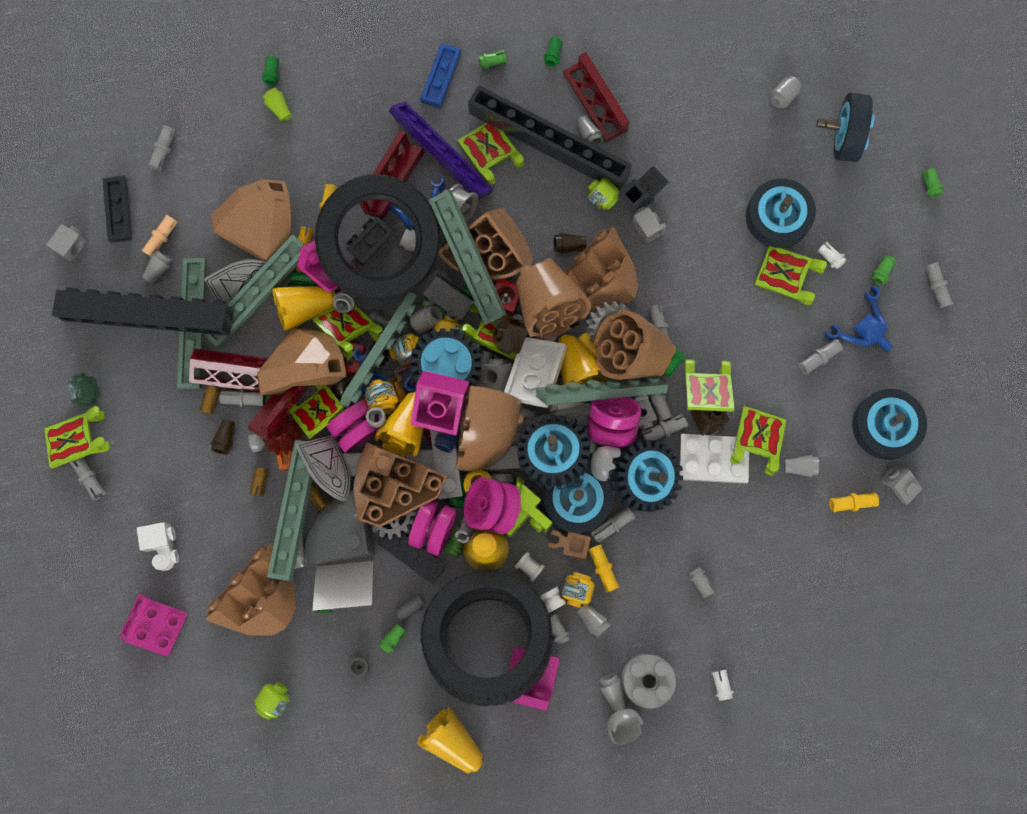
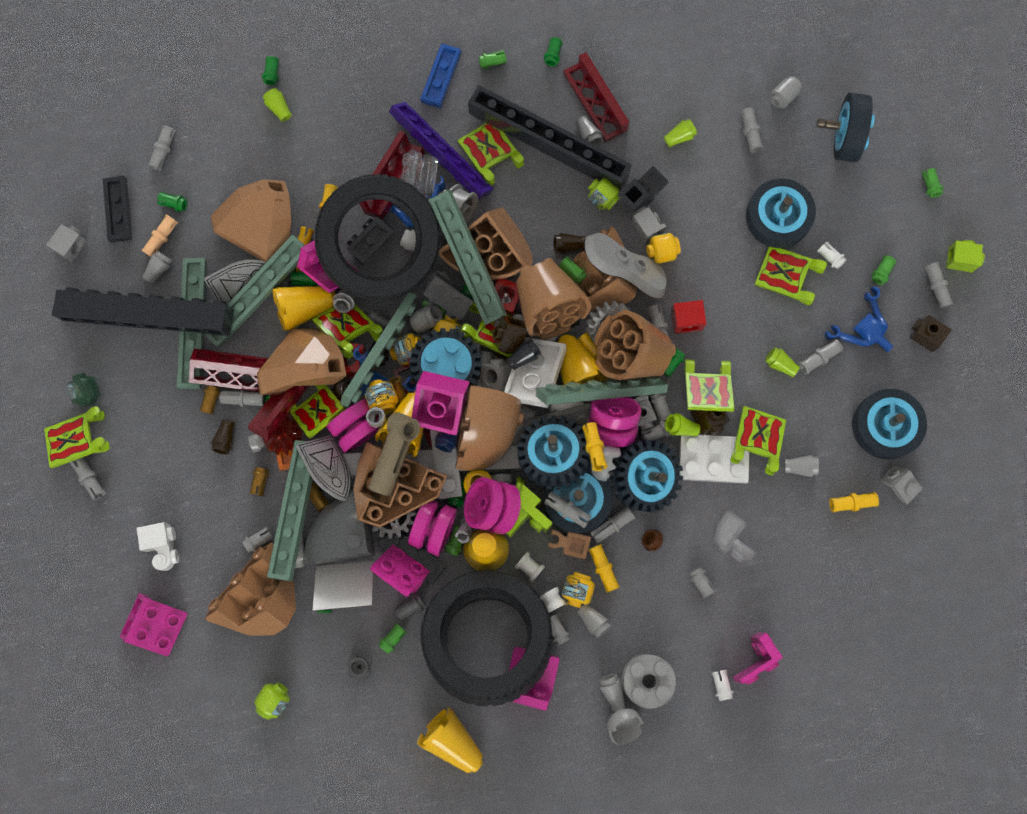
(178, 203): none -> green pin
(257, 540): none -> light grey pin
(400, 570): none -> dark pink bracket
(401, 432): none -> dark tan piece
(420, 171): none -> clear brick
(524, 354): none -> black cone
(567, 509): none -> light grey pin
(573, 270): none -> bright green pin
(594, 446): none -> yellow pin
(619, 262): none -> light grey plate
(652, 540): none -> reddish brown plate
(663, 248): none -> yellow head
(681, 133): none -> lime cone
(681, 426): none -> lime cone
(688, 316): none -> red piece
(726, 534): none -> clear brick
(751, 130): none -> light grey pin
(762, 646): none -> dark pink bracket
(781, 362): none -> lime cone
(929, 333): none -> dark brown brick
(965, 256): none -> lime brick

